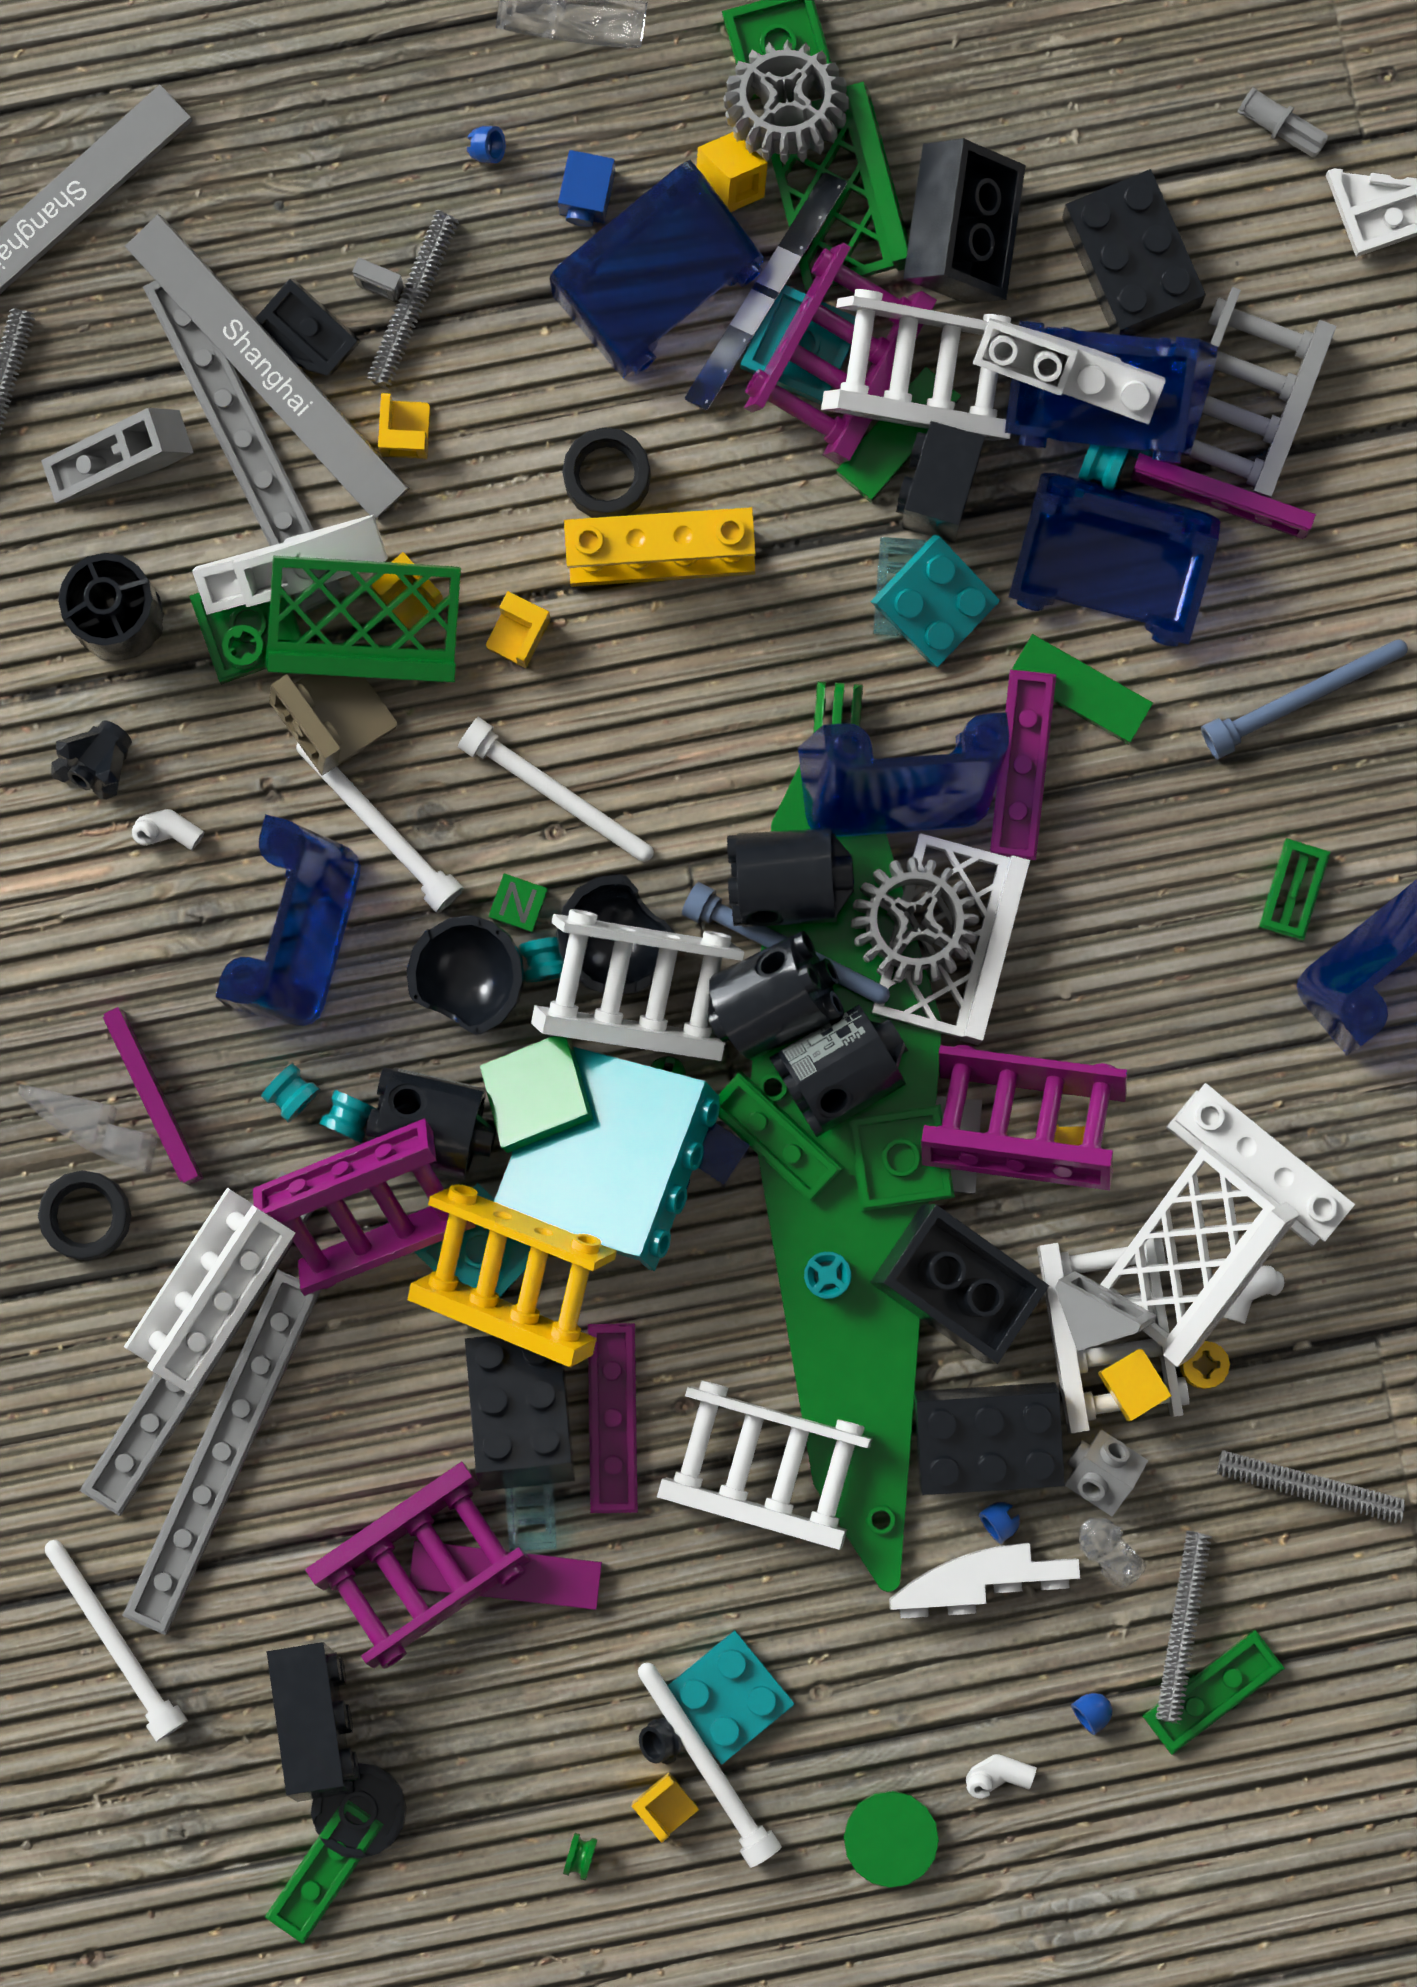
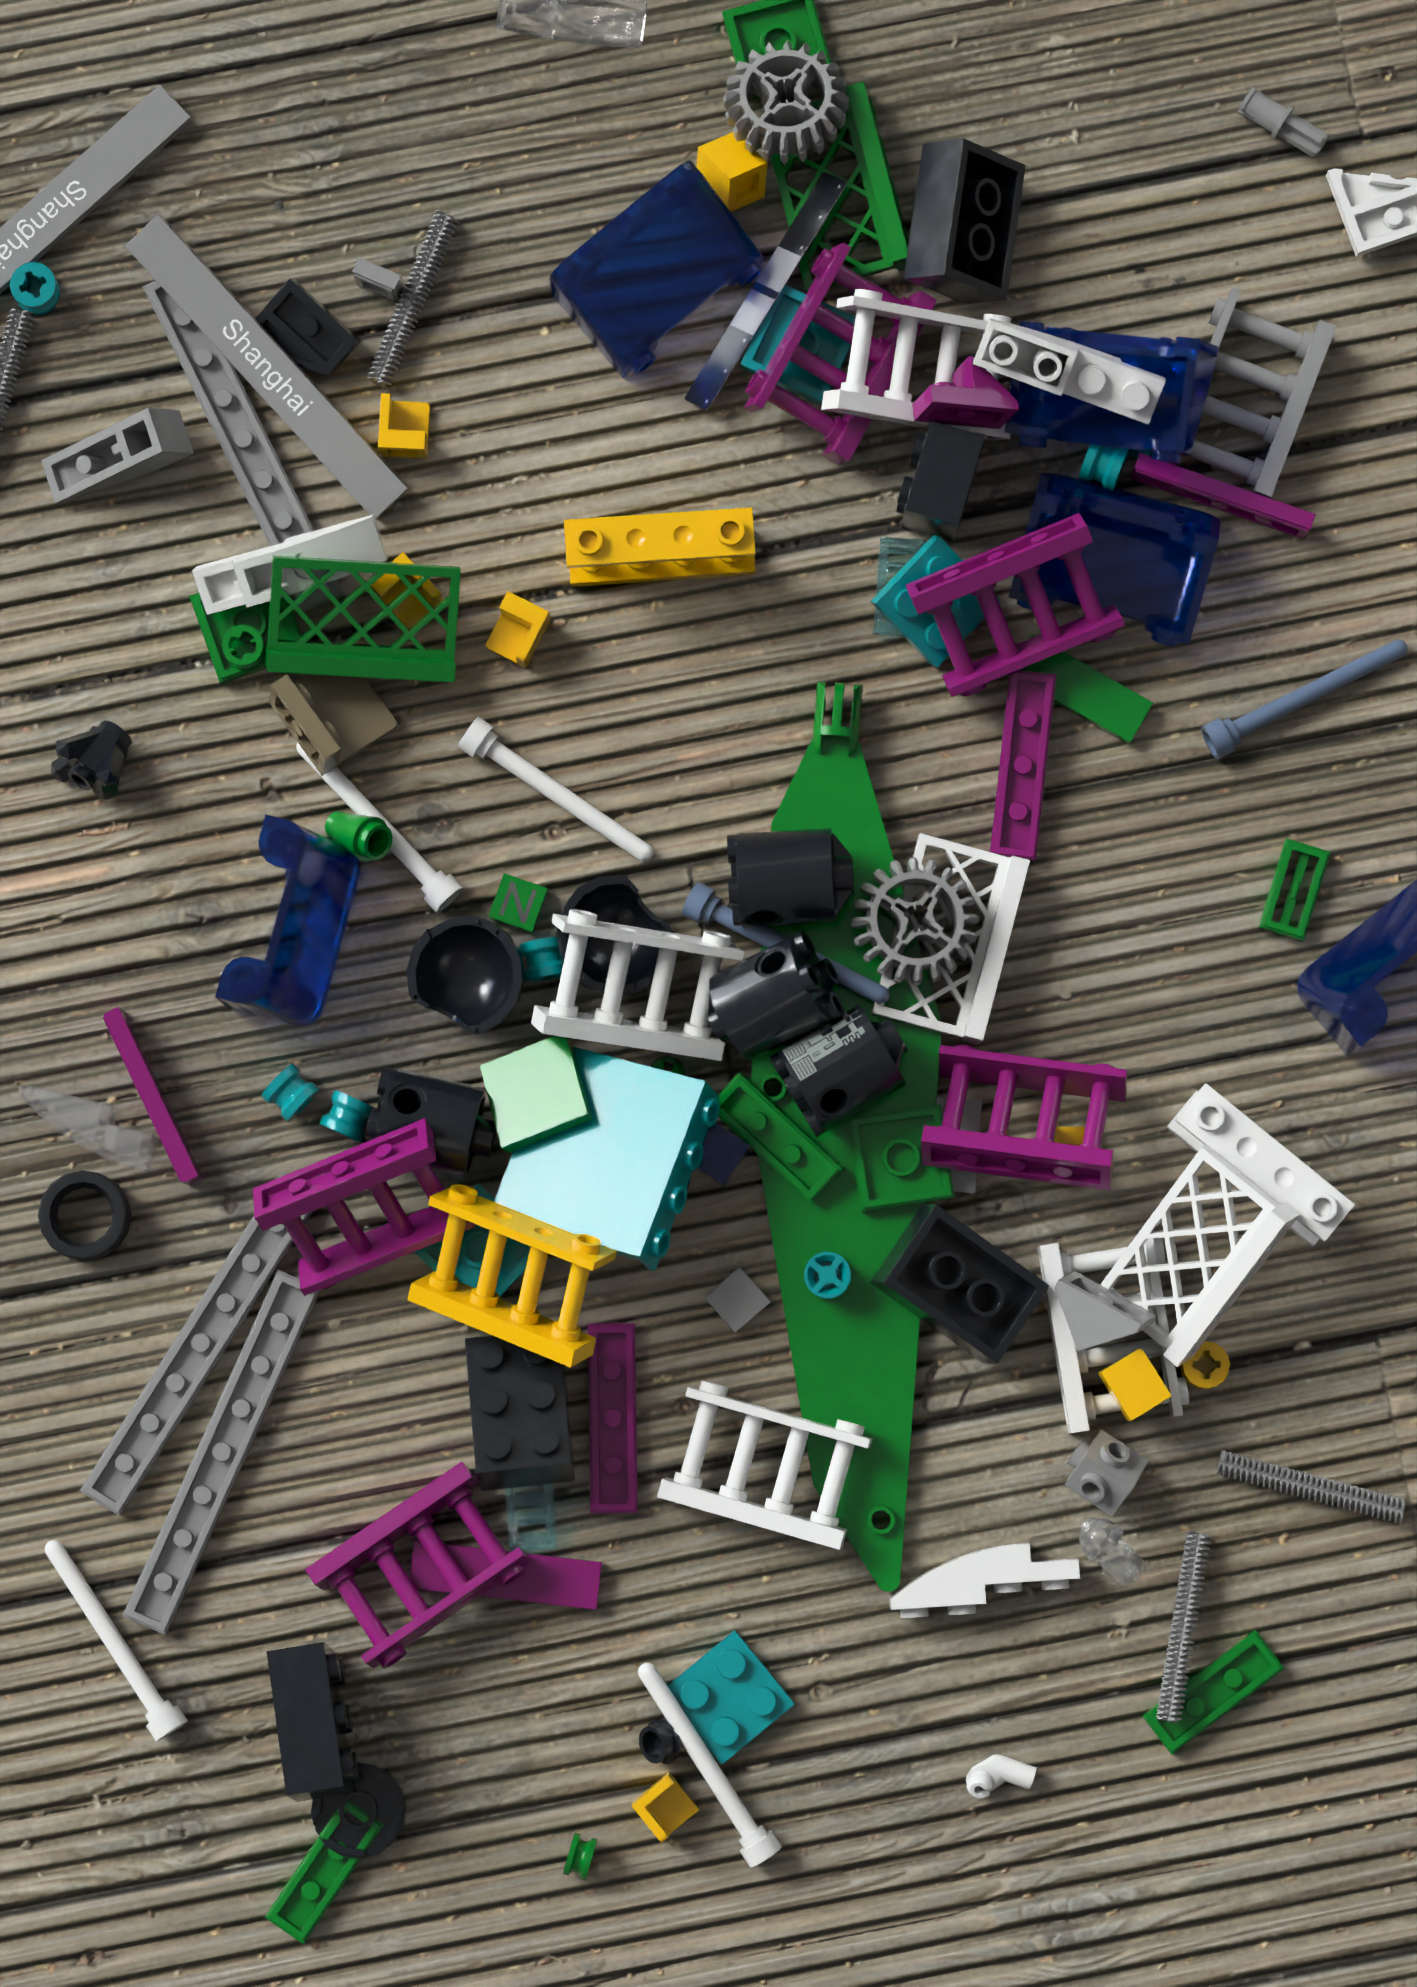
(39, 297): none -> teal wheel
(115, 631): black cylinder -> none
(166, 825): white arm -> none
(209, 1290): white fence -> none
(361, 835): none -> green cone
(487, 144): blue hinge -> none
(586, 188): blue brick -> none
(599, 439): black tyre -> none
(737, 1300): none -> light grey tile
(887, 445): green tile -> none
(891, 1838): green tile -> none
(902, 794): clear blue windscreen -> none
(970, 401): none -> magenta slope
(979, 578): none -> magenta fence
(989, 1438): black brick -> none
(998, 1522): blue hinge -> none
(1092, 1712): blue hinge -> none
(1133, 255): black brick -> none
(1264, 1282): white arm -> none

